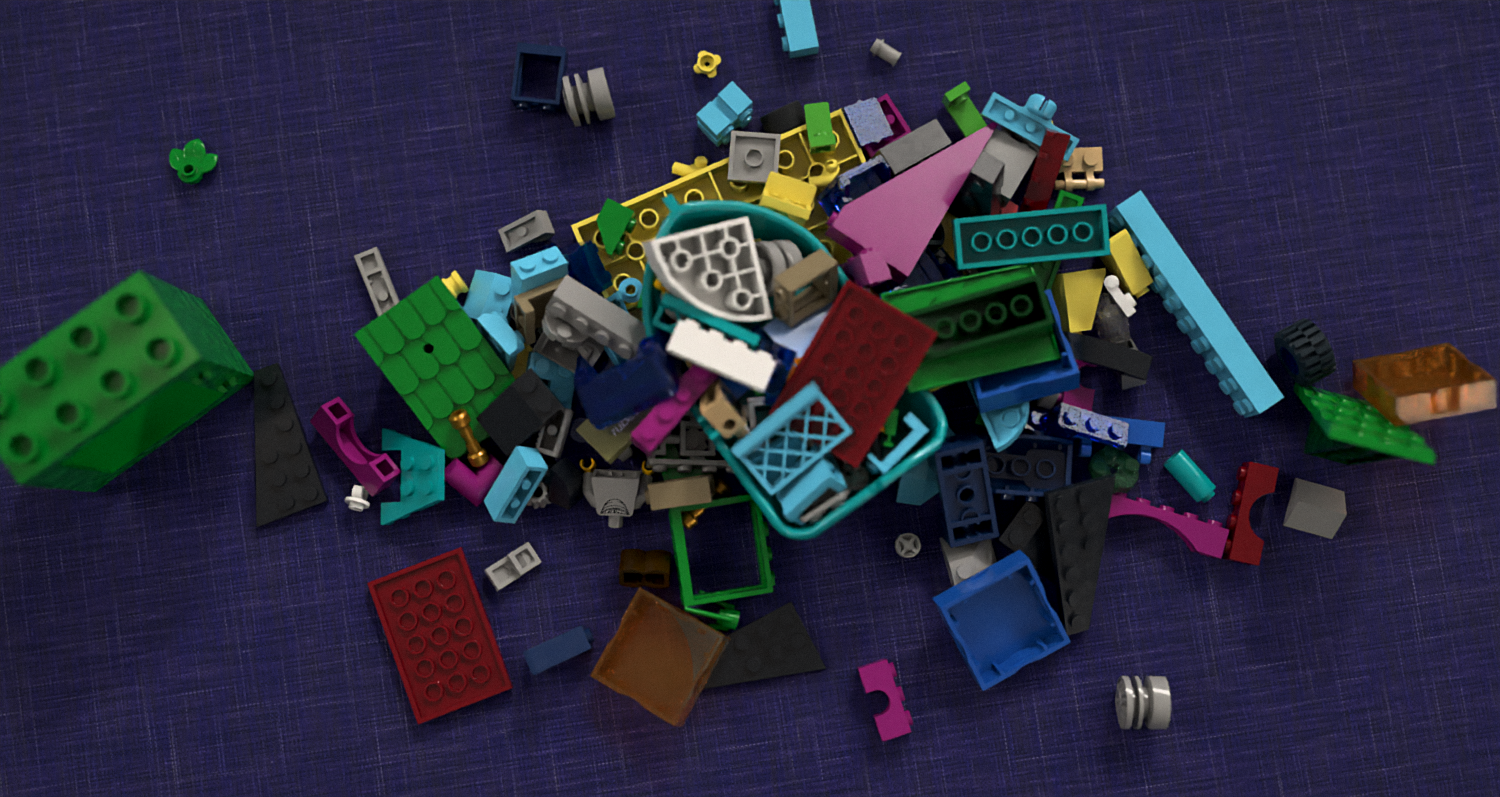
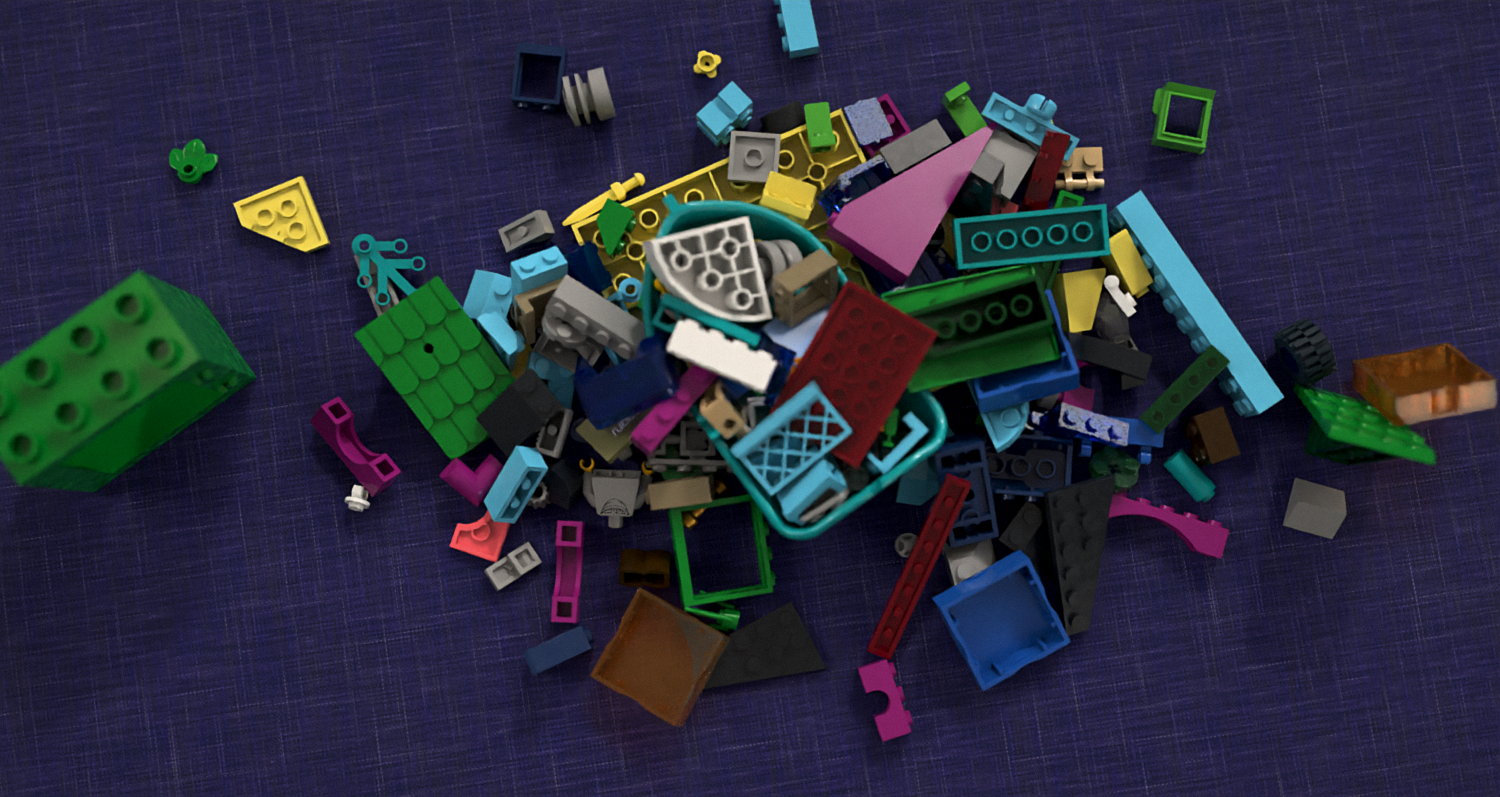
(283, 459): black wing -> none
(285, 215): none -> light yellow plate
(385, 267): none -> teal plant
(420, 475): teal wing -> none
(440, 635): dark red plate -> none
(455, 284): light yellow wheel -> none
(477, 455): pearl gold piece -> none
(481, 538): none -> coral tile
(568, 571): none -> magenta arch
(617, 192): none -> light yellow sword
(683, 170): light yellow arm -> none
(828, 174): light yellow arm -> none
(867, 268): magenta arch -> none
(885, 52): light grey pin -> none
(918, 566): none -> dark red plate
(1145, 702): light grey wheel -> none
(1161, 108): none -> bright green piece
(1185, 389): none -> dark green plate
(1210, 437): none -> dark brown brick
(1242, 543): dark red arch -> none

